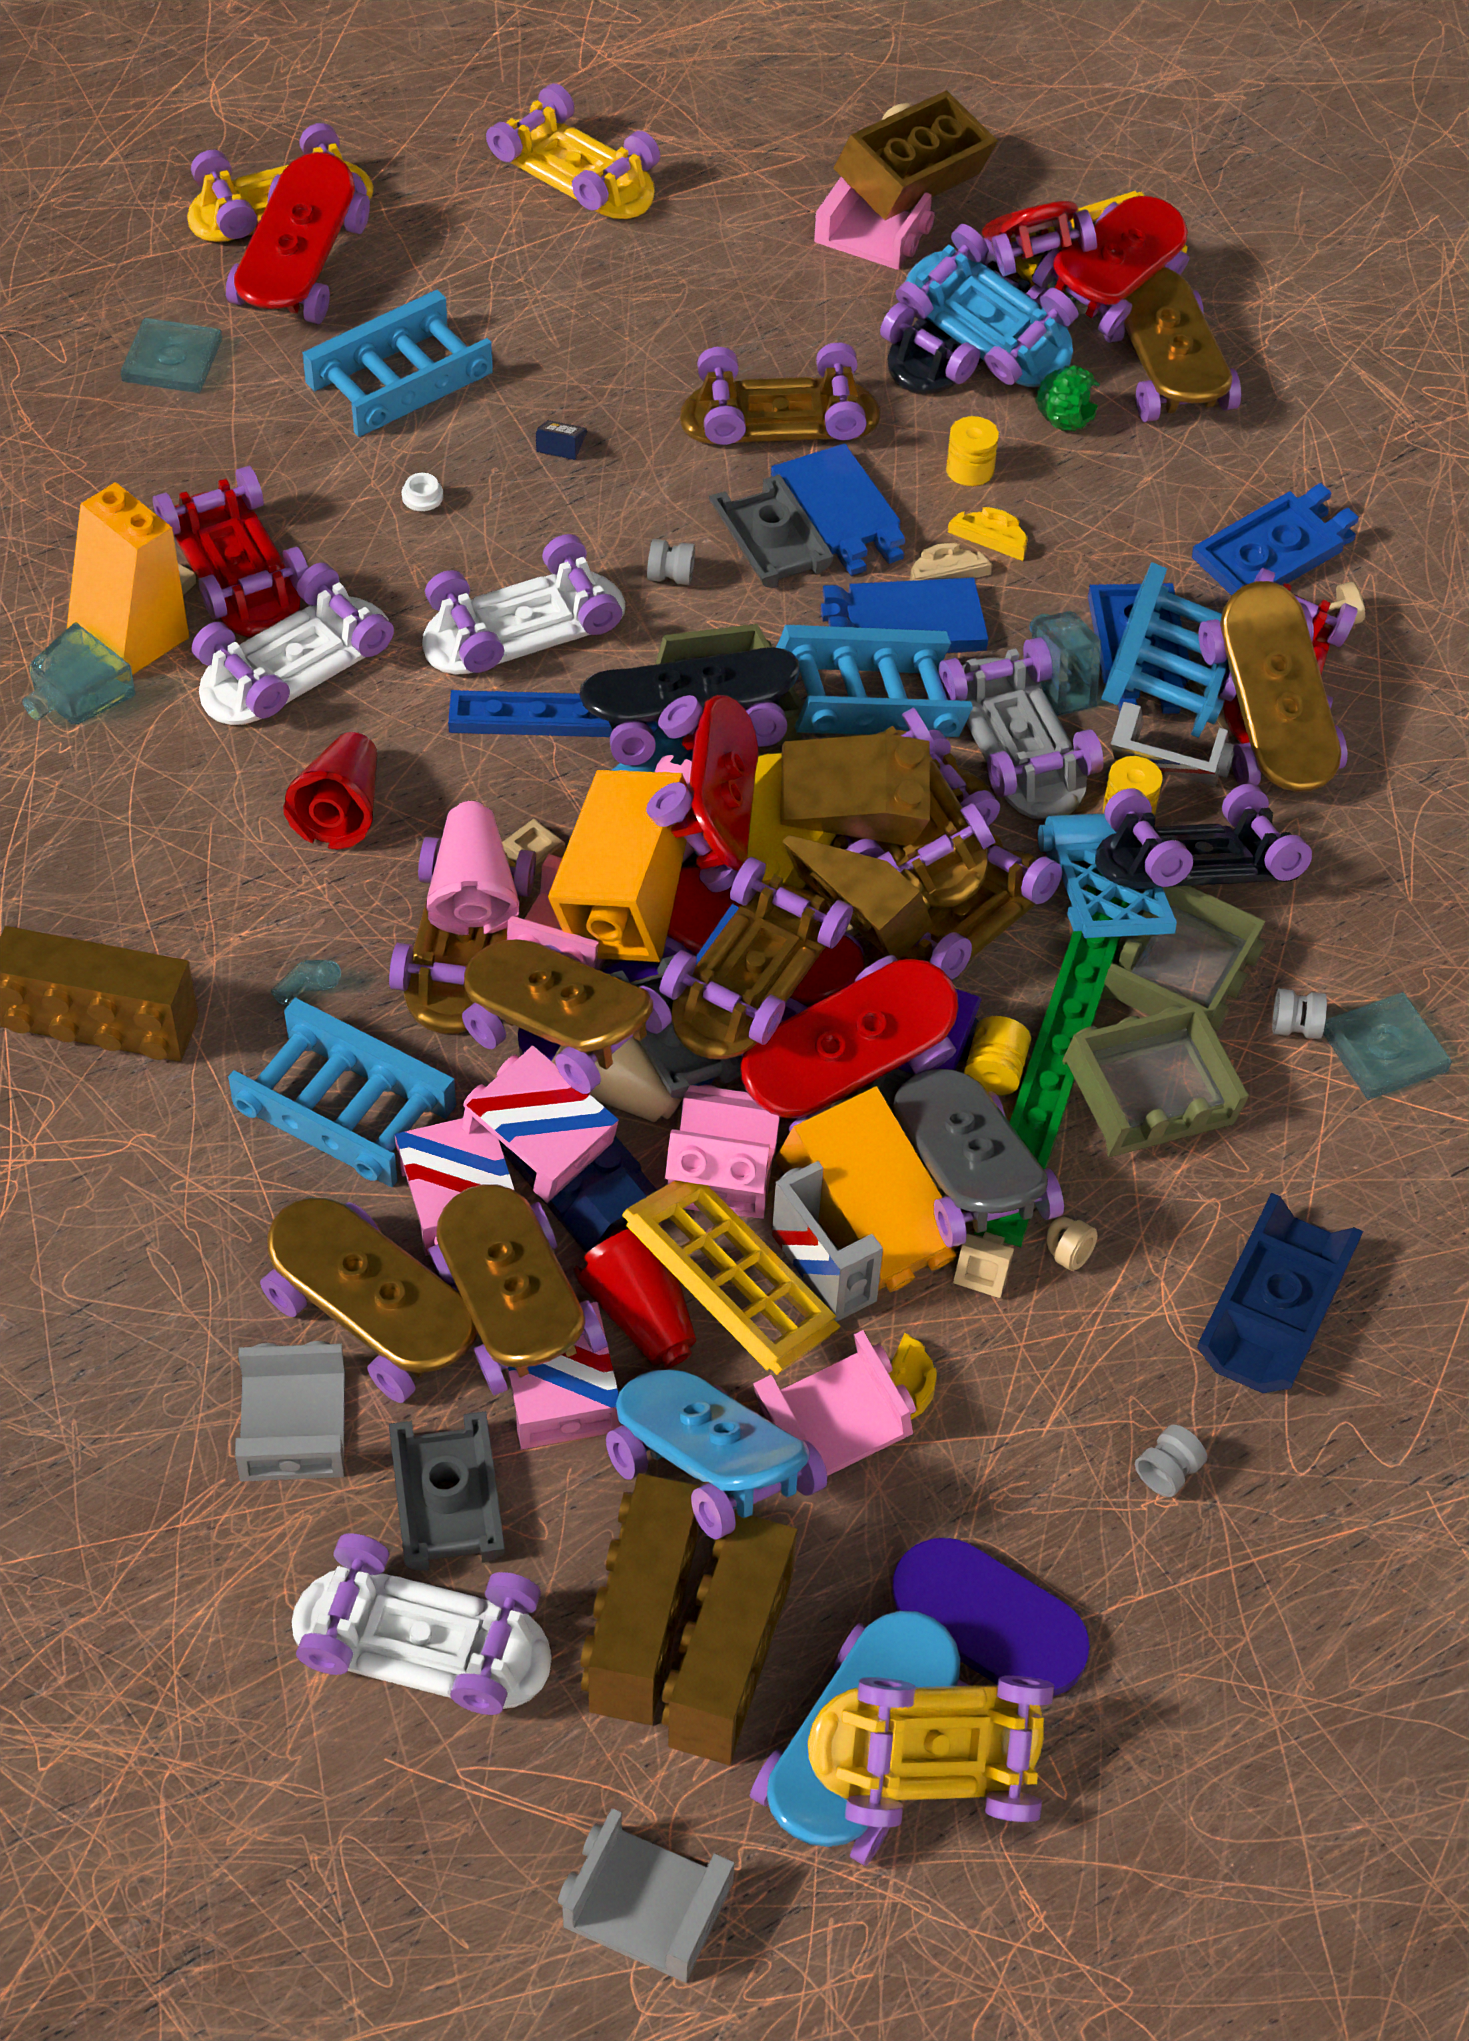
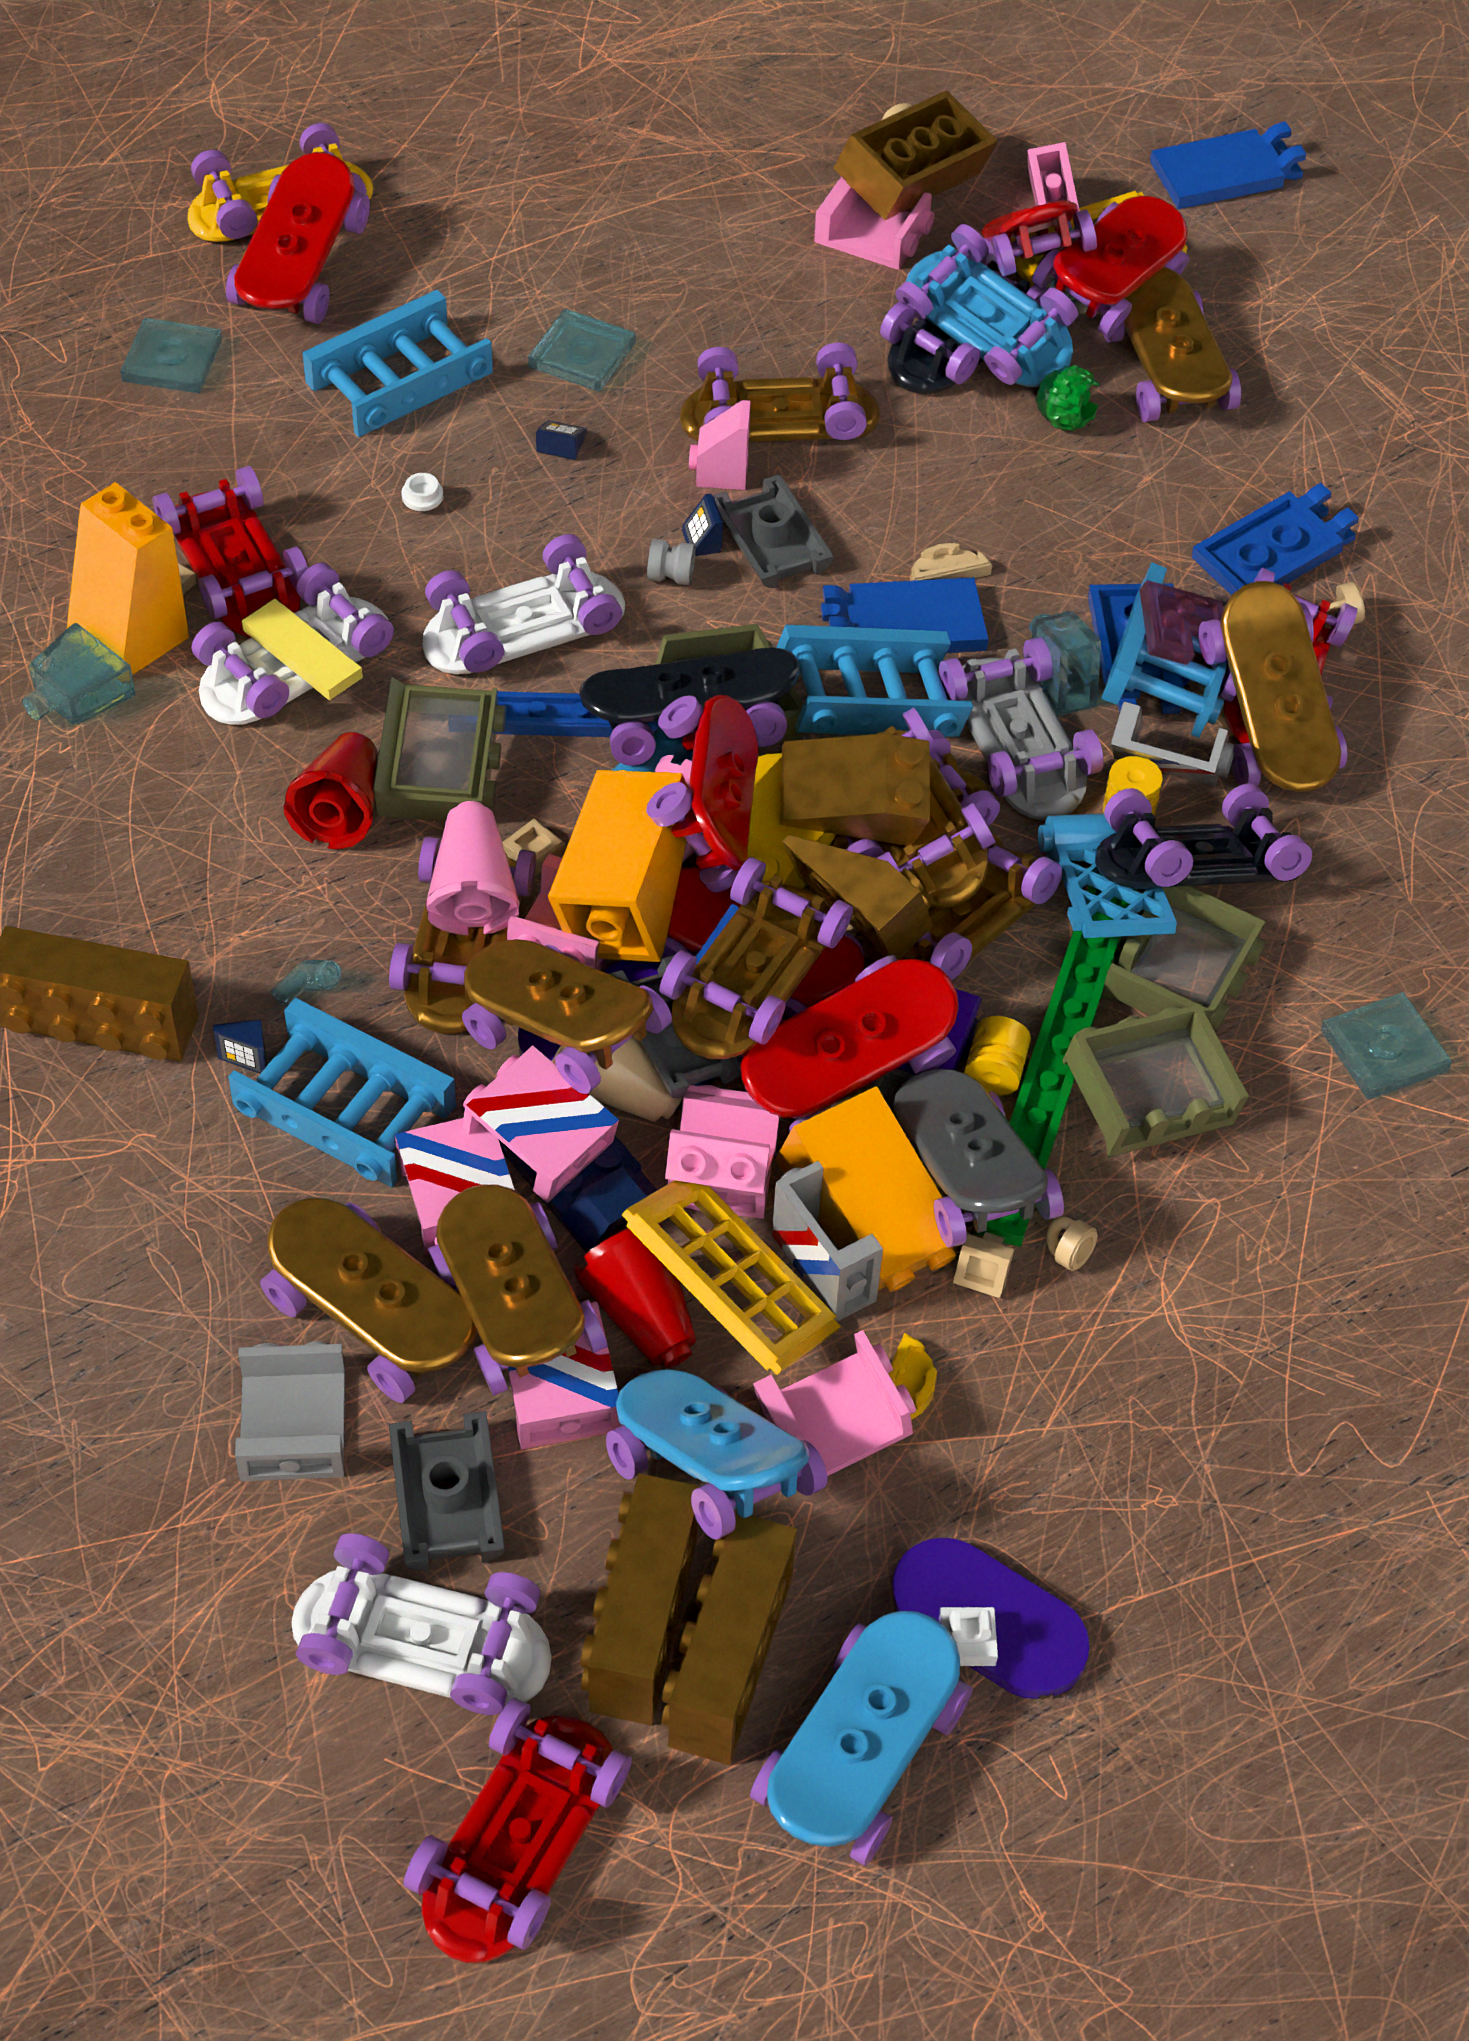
(241, 1044): none -> dark blue slope
(302, 649): none -> light yellow tile
(437, 750): none -> window
(499, 1867): none -> red piece
(574, 162): yellow piece -> none
(581, 349): none -> clear light blue tile
(644, 1898): light grey panel -> none
(704, 527): none -> dark blue slope
(723, 450): none -> bright pink slope
(843, 506): blue tile -> none
(931, 1744): yellow piece -> none
(972, 451): yellow piece -> none
(973, 1632): none -> white tile
(991, 529): yellow tile -> none
(1051, 174): none -> bright pink slope
(1173, 618): none -> clear pink tile
(1174, 1457): light grey wheel -> none
(1227, 166): none -> blue tile
(1276, 1299): dark blue piece -> none
(1289, 1010): light grey wheel -> none

